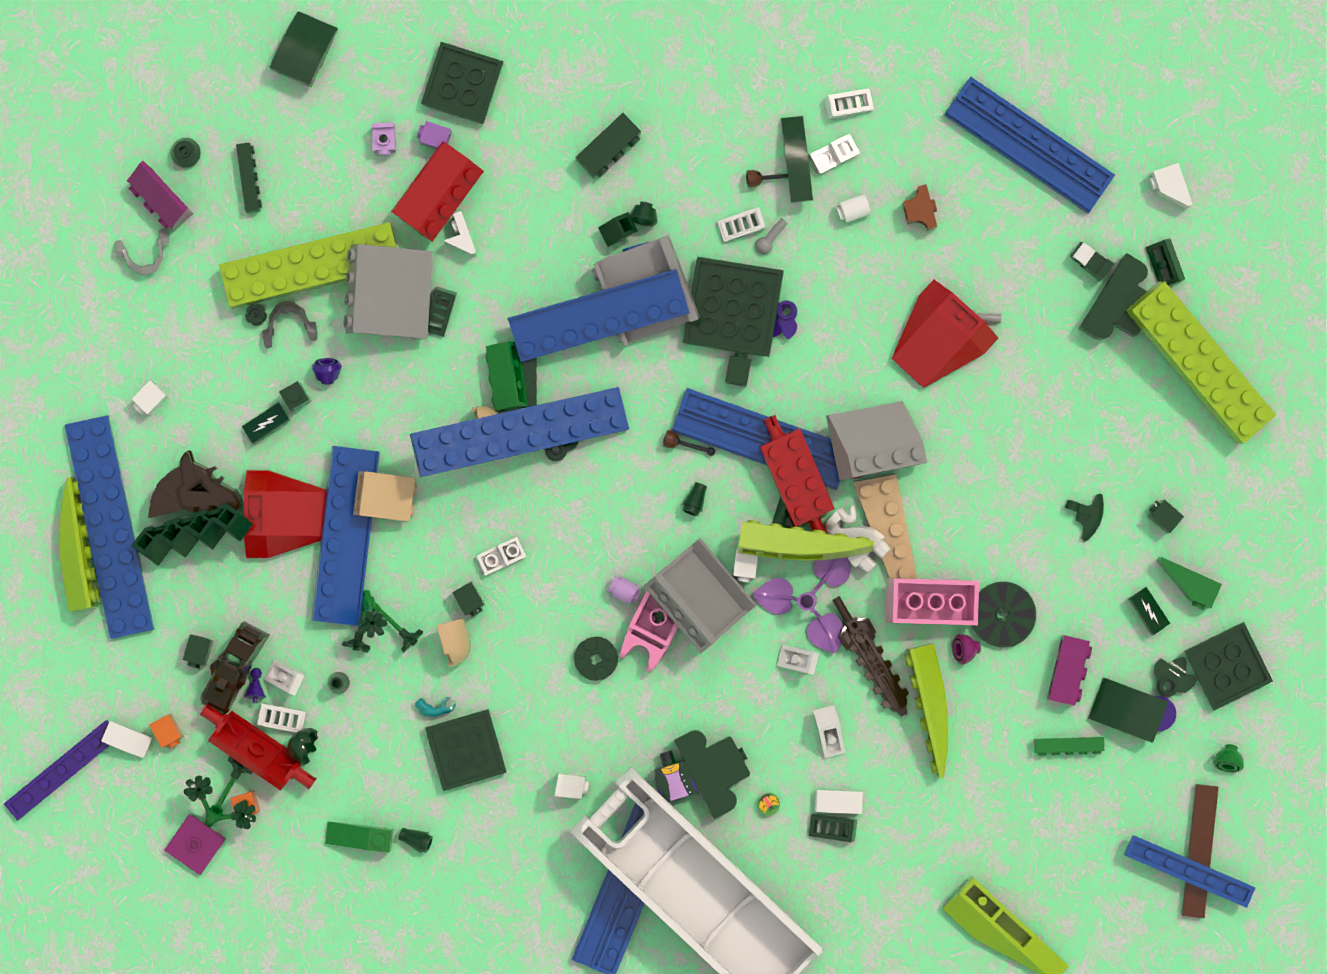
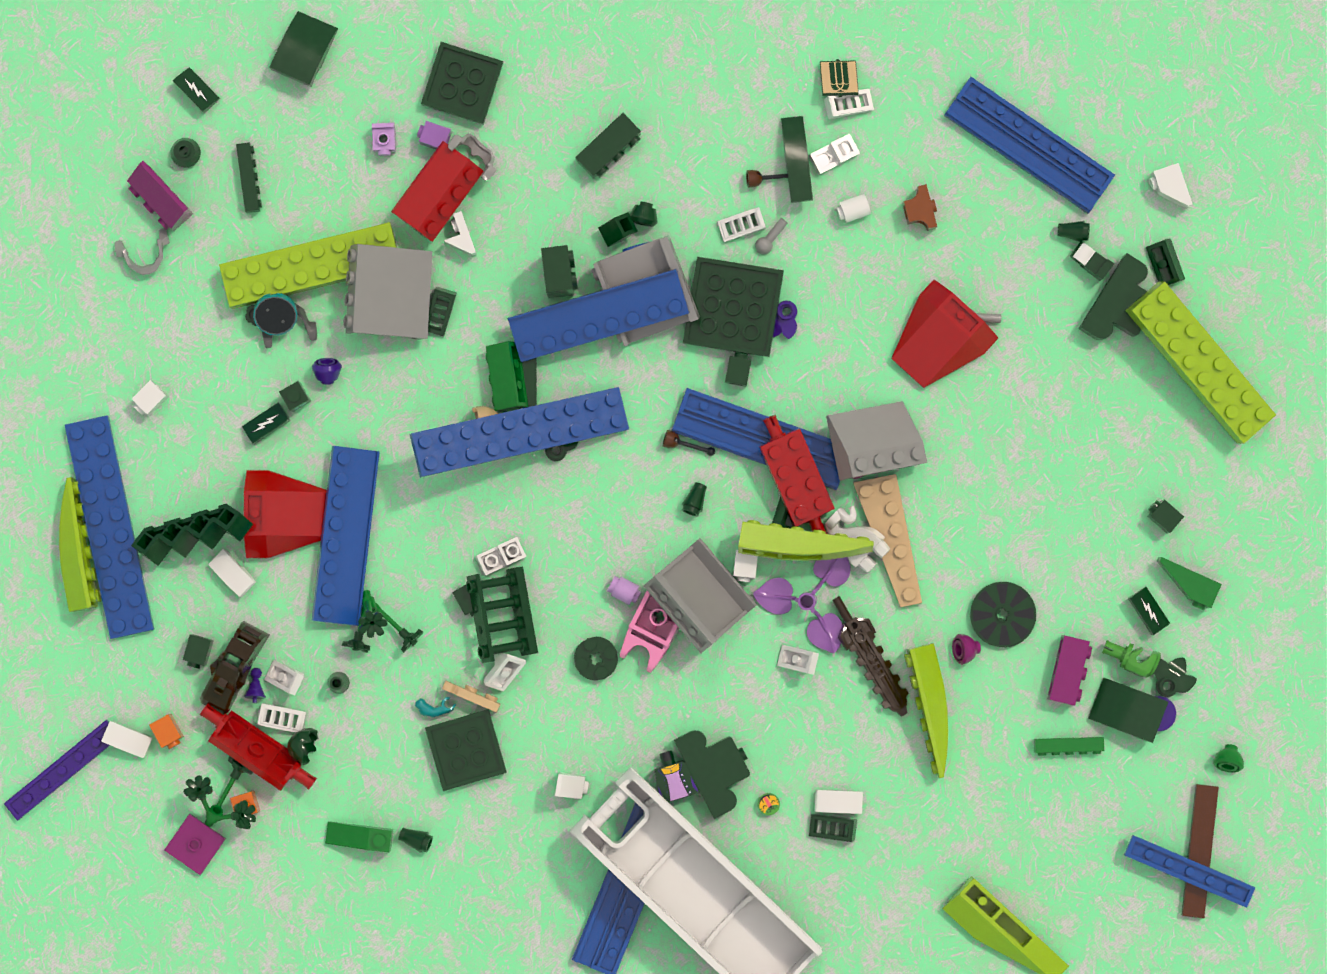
(180, 491): dark brown animal -> none
(196, 89): none -> dark green slope
(232, 573): none -> white slope
(275, 314): none -> black tile
(384, 496): tan brick -> none
(455, 641): tan brick -> none
(470, 694): none -> tan plate
(476, 149): none -> light grey helmet
(504, 671): none -> white slope
(522, 614): none -> dark green fence
(557, 271): none -> dark green brick
(829, 731): white slope -> none
(839, 78): none -> piece
(932, 601): bright pink brick -> none
(1075, 230): none -> dark green cone
(1088, 516): dark green piece -> none
(1129, 659): none -> bright green piece
(1228, 666): dark green plate -> none

